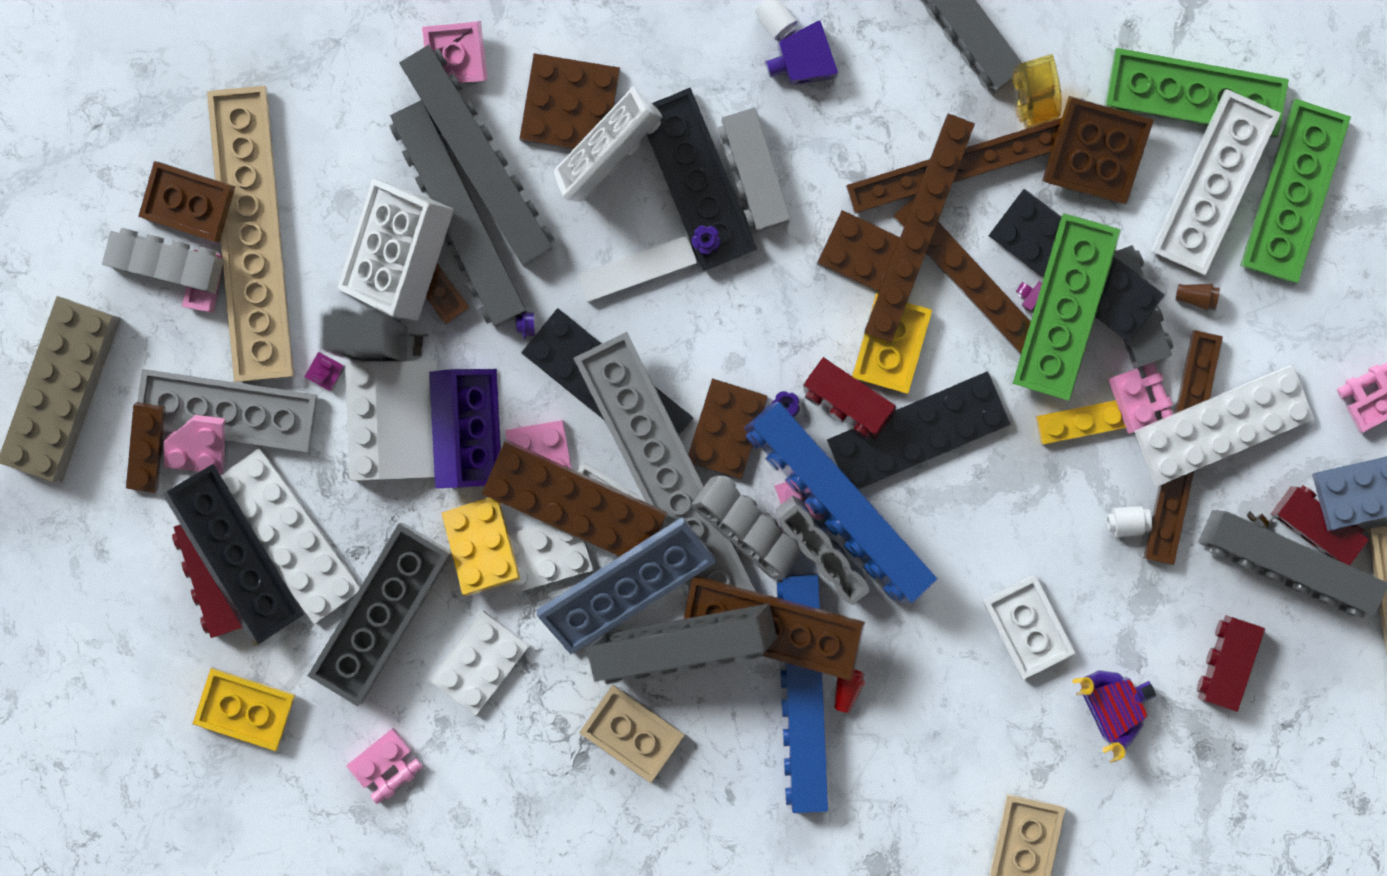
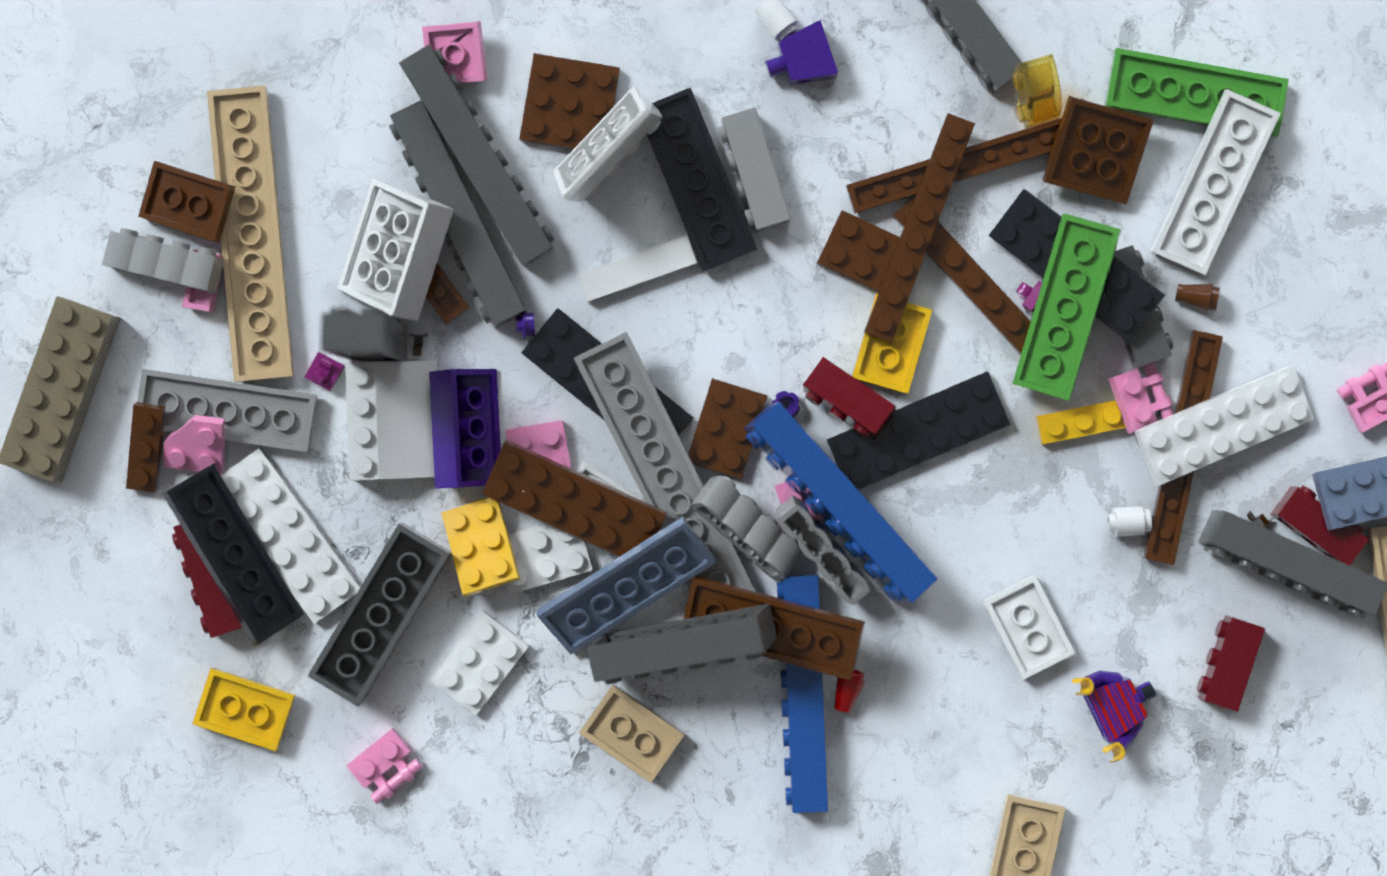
(706, 247): dark purple plate -> none
(1295, 191): bright green plate -> none

